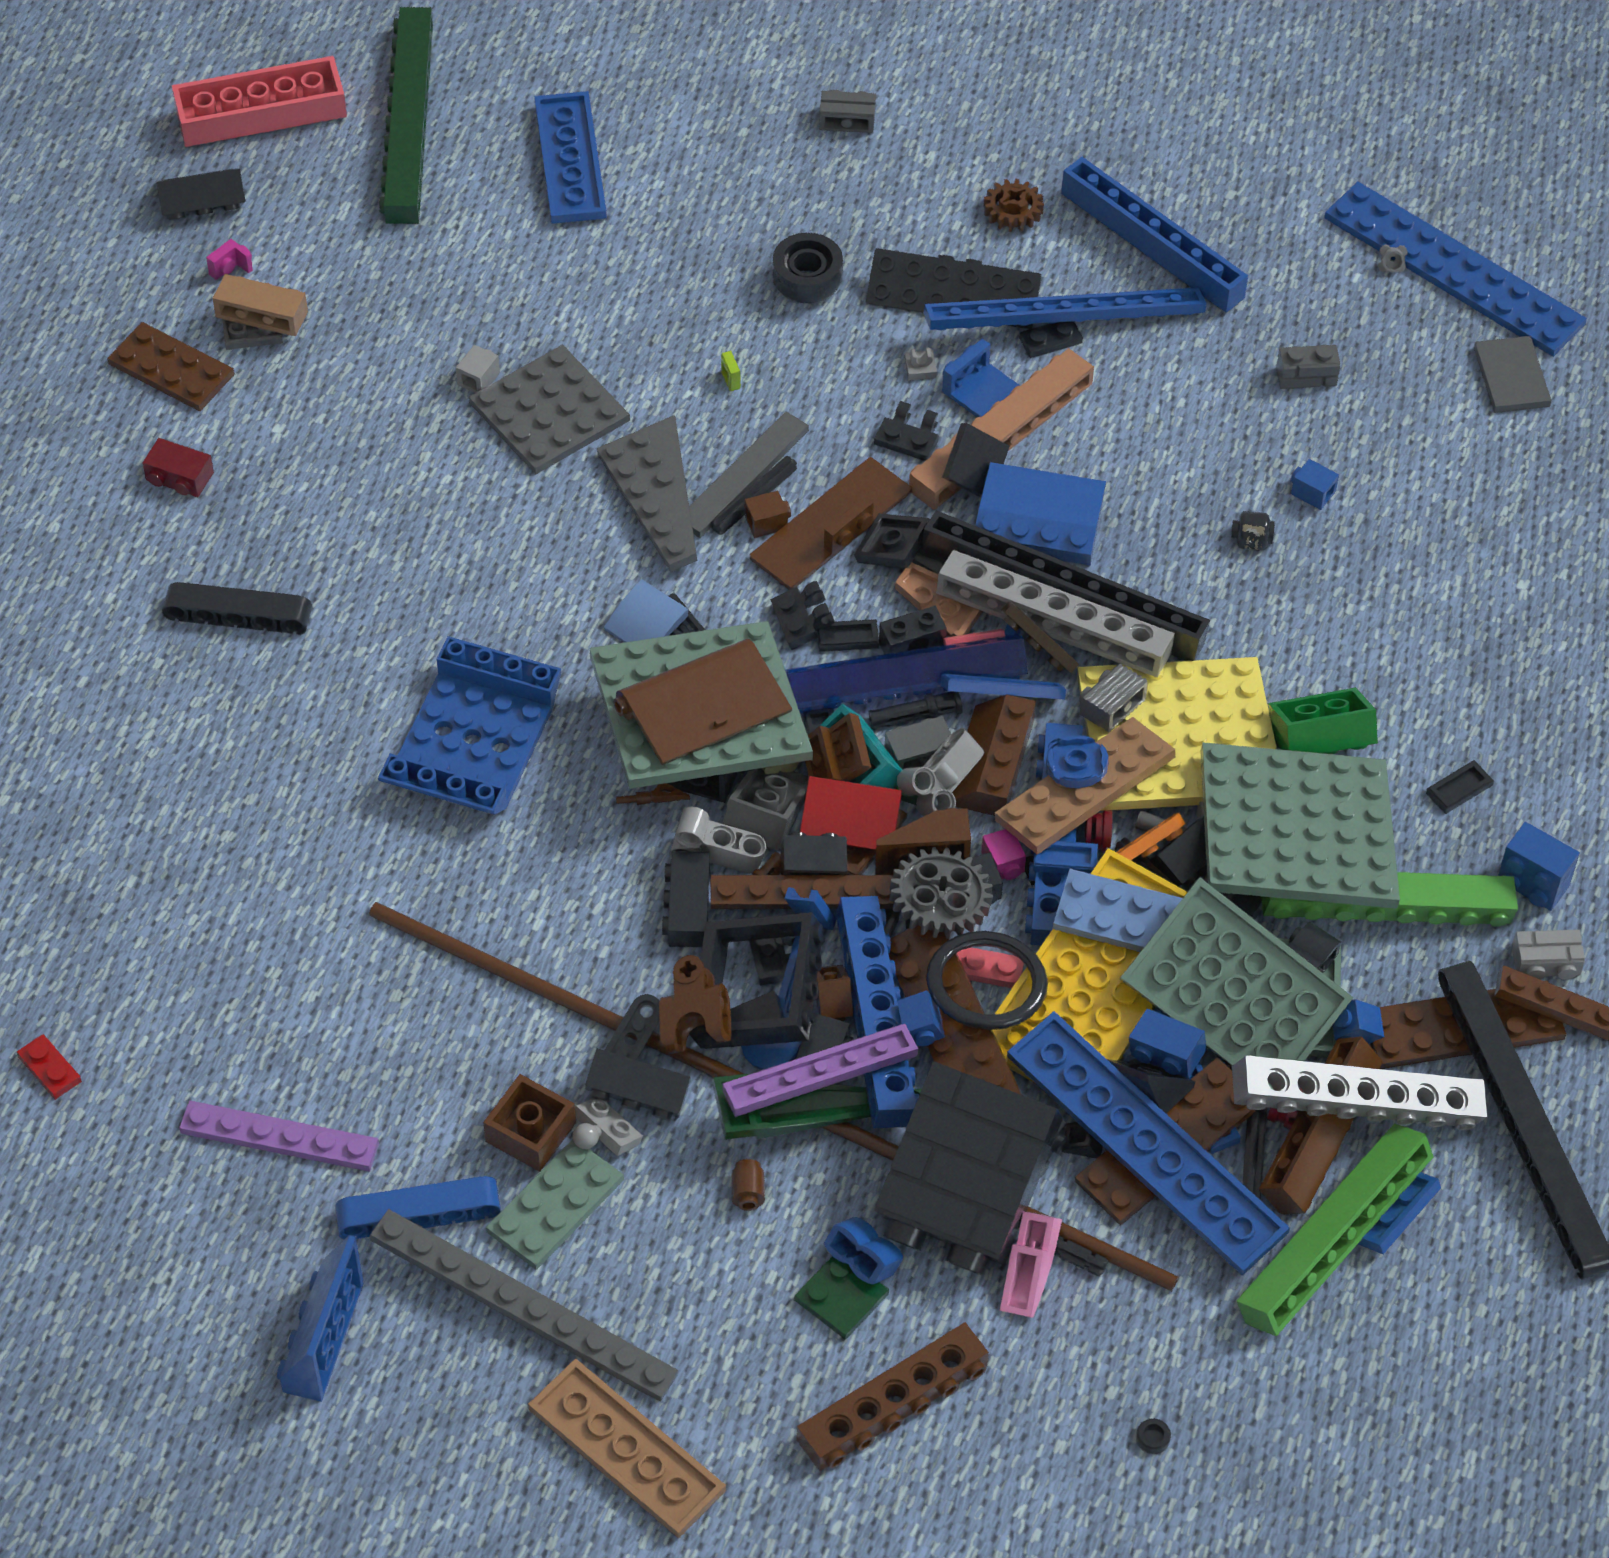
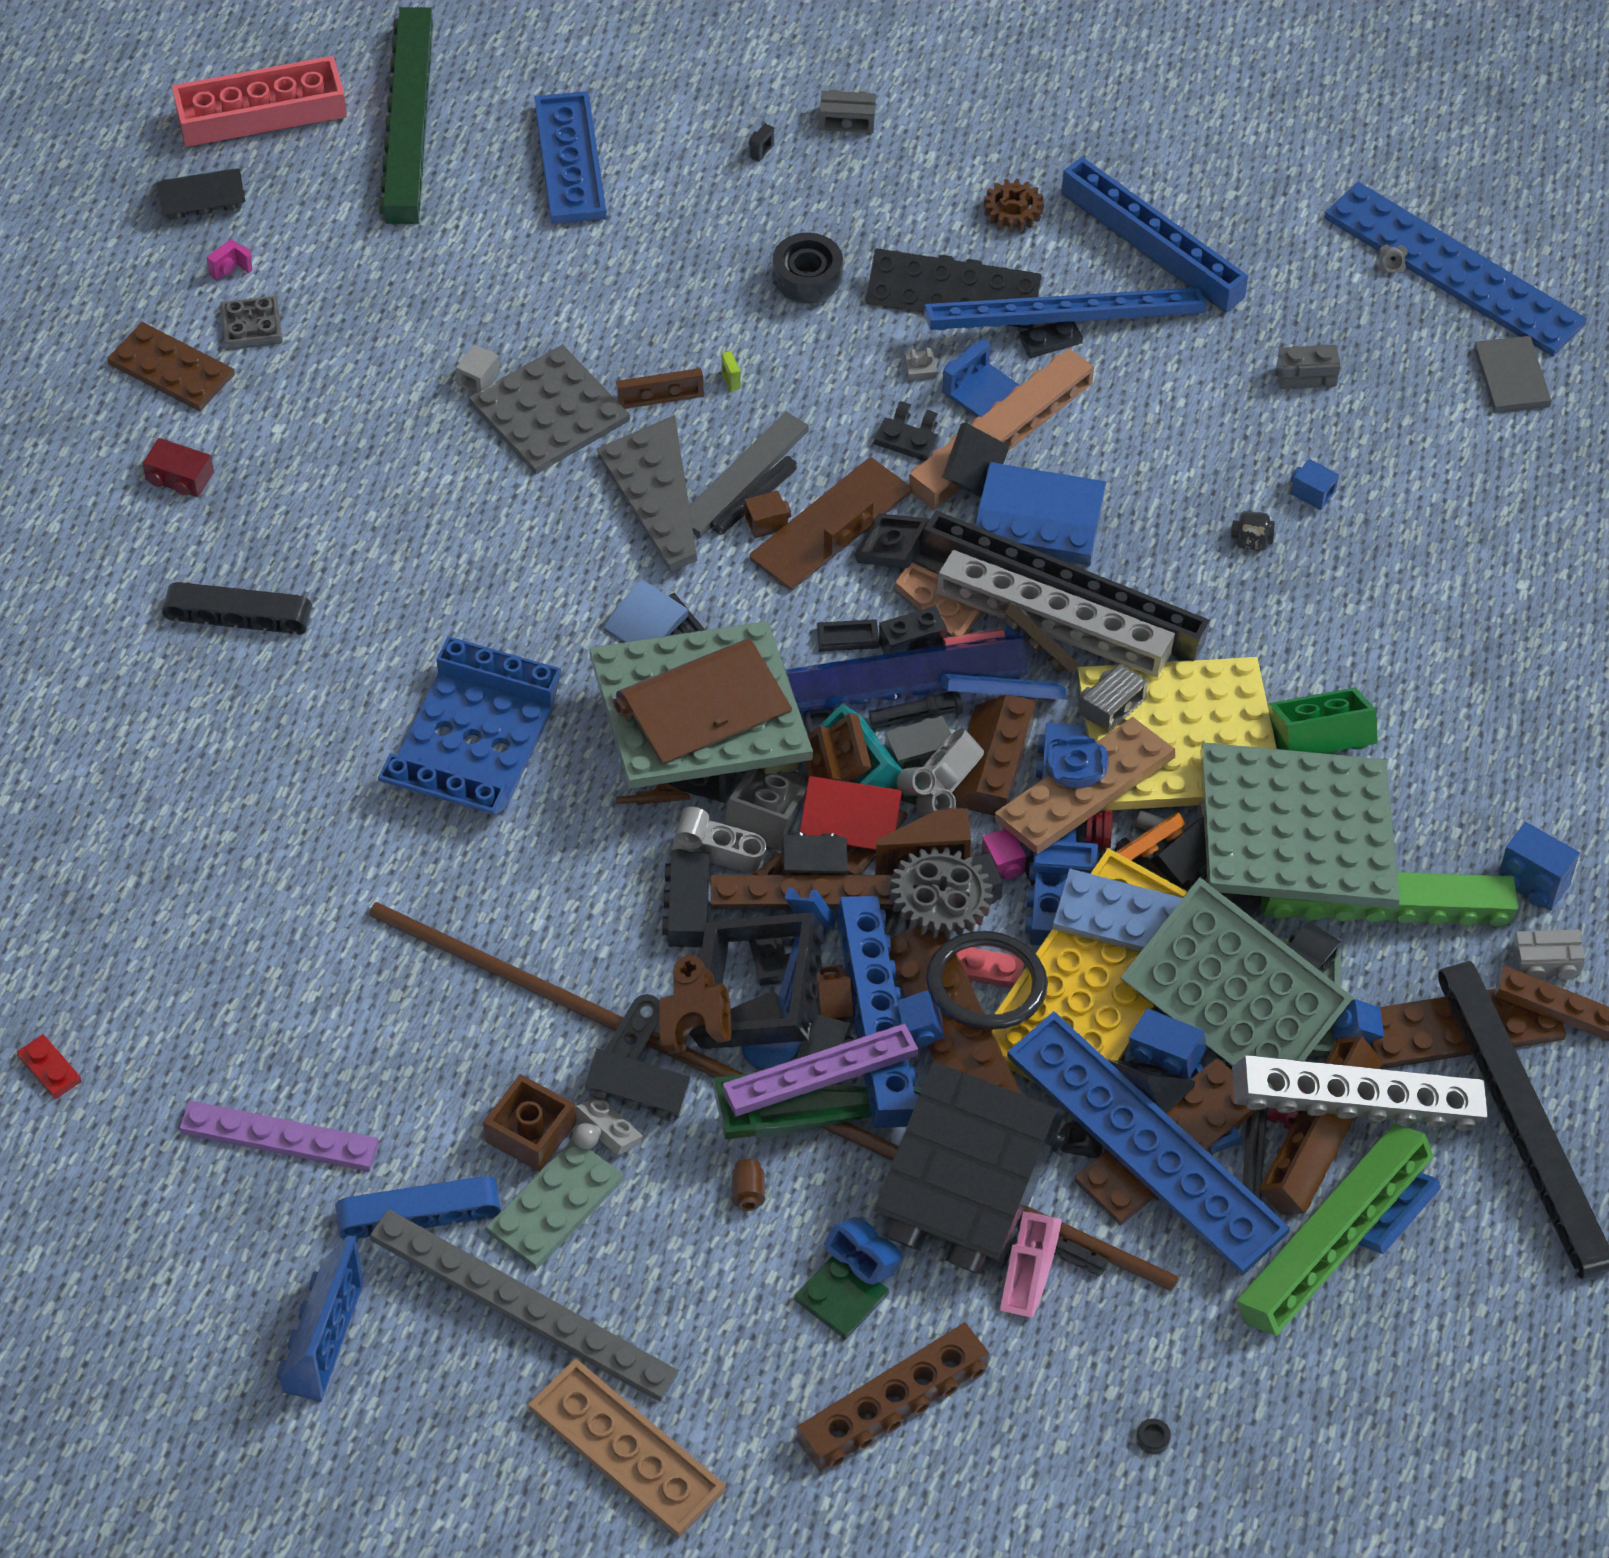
(260, 304): medium nougat brick -> none
(660, 388): none -> reddish brown plate
(761, 142): none -> black plate
(792, 612): black plate -> none
(1459, 787): black tile -> none

